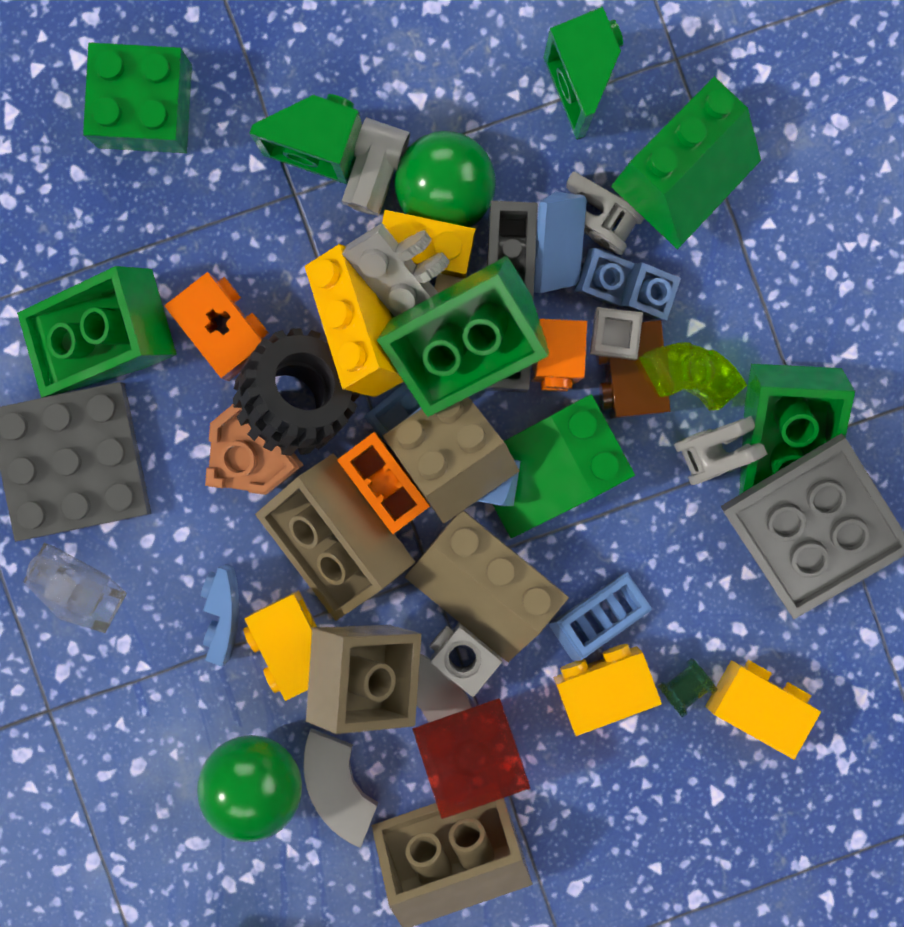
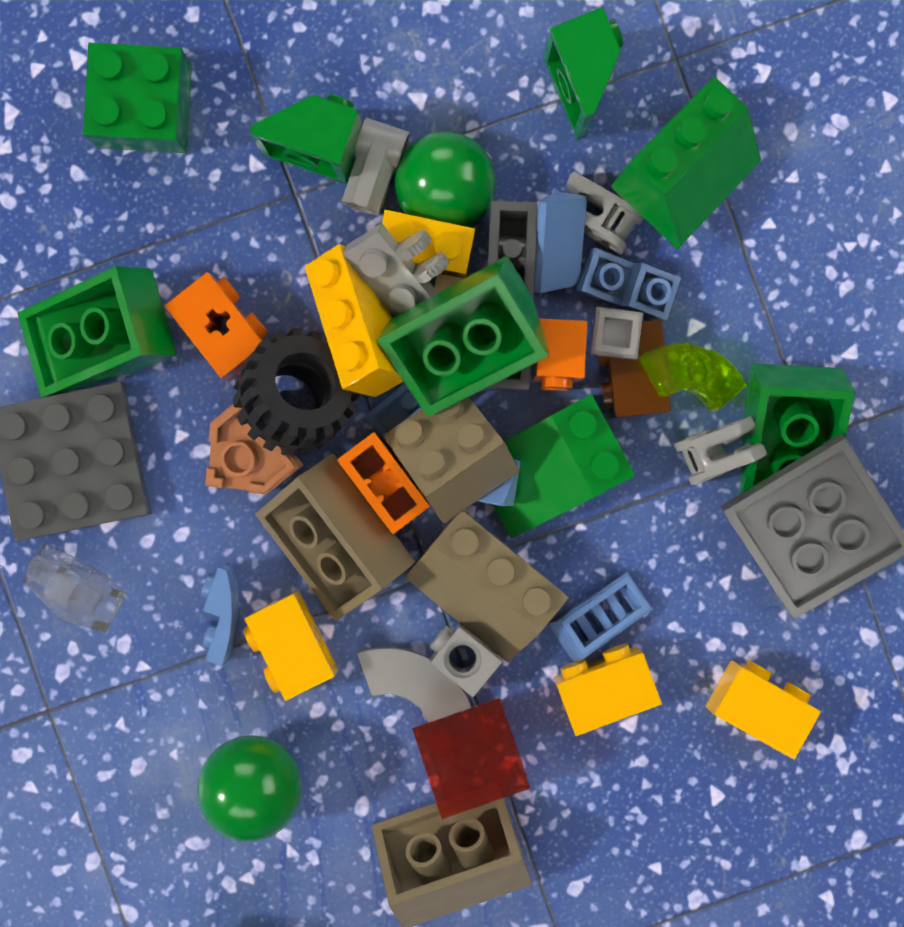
(333, 788): light grey tile -> none
(363, 678): dark tan brick -> none
(687, 687): clear green bush -> none

